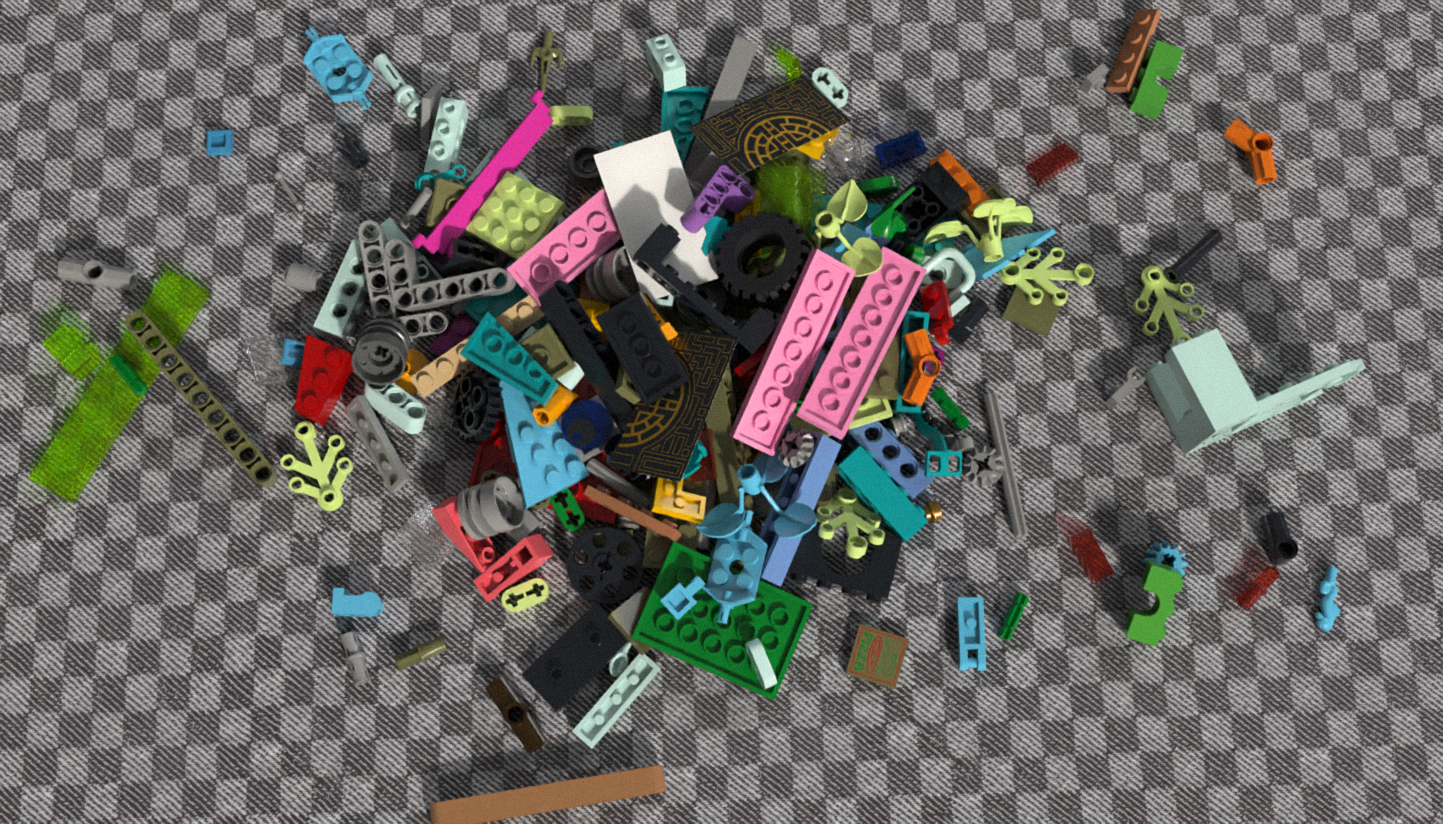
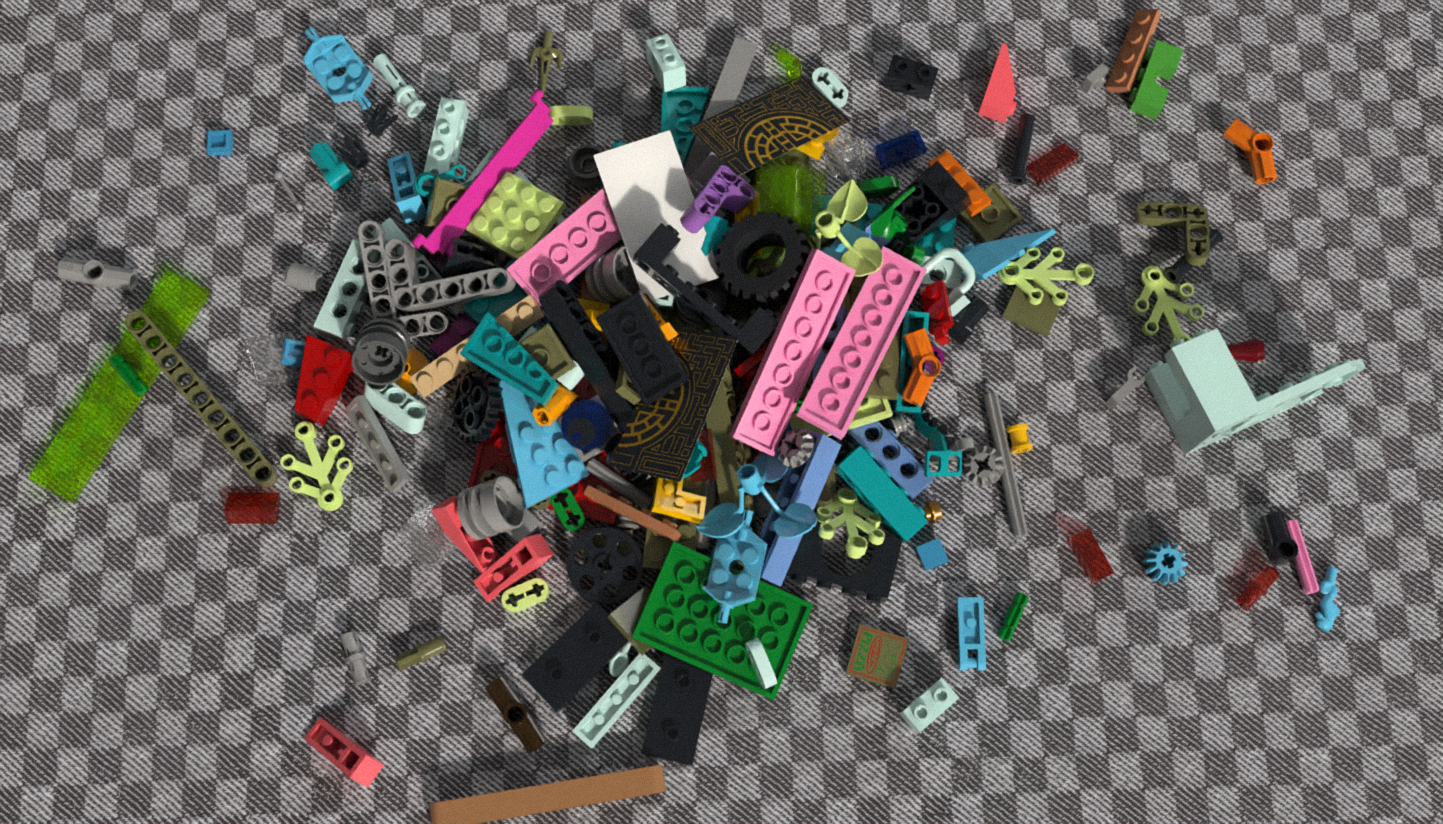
(72, 352): clear neon green brick -> none
(252, 508): none -> clear red slope
(332, 168): none -> teal piece
(343, 752): none -> coral slope
(362, 605): medium azure leg -> none
(375, 126): none -> black piece
(403, 175): none -> medium azure slope
(414, 209): light grey bar -> none
(429, 108): light grey tile -> none
(677, 711): none -> black plate
(680, 598): medium azure plate -> none
(911, 77): none -> black brick
(929, 705): none -> light aqua brick
(931, 554): none -> dark azure tile
(950, 408): green axle -> none
(990, 242): yellowish green plant -> none
(1001, 90): none -> coral slope
(1019, 438): none -> yellow bush
(1022, 150): none -> black pin
(1149, 624): bright green arch -> none
(1188, 222): none -> olive beam
(1248, 350): none -> dark red cone
(1302, 560): none -> bright pink axle

